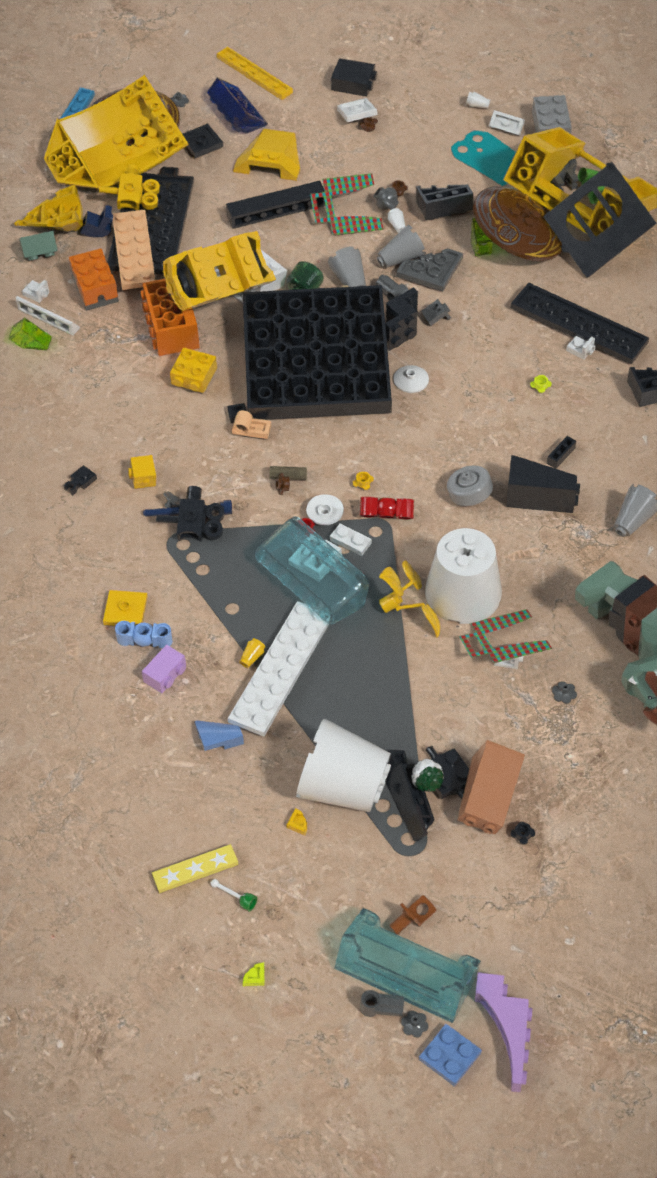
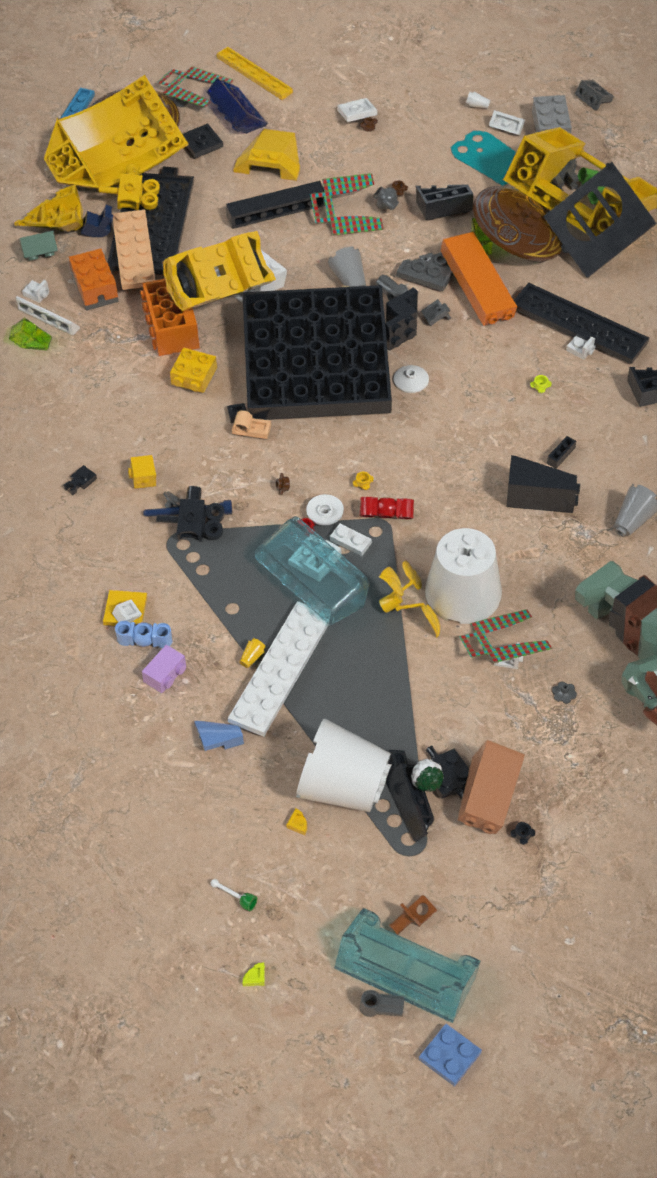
(126, 611): none -> white slope
(186, 95): none -> piece
(195, 868): light yellow tile -> none
(288, 471): dark tan piece -> none
(304, 276): clear green head -> none
(353, 77): black brick -> none
(396, 218): white cone -> none
(402, 247): light grey cone -> none
(414, 1024): dark grey plant -> none
(469, 485): light grey wheel -> none
(478, 278): none -> orange brick
(511, 1019): lavender arch -> none
(593, 93): none -> dark grey bracket

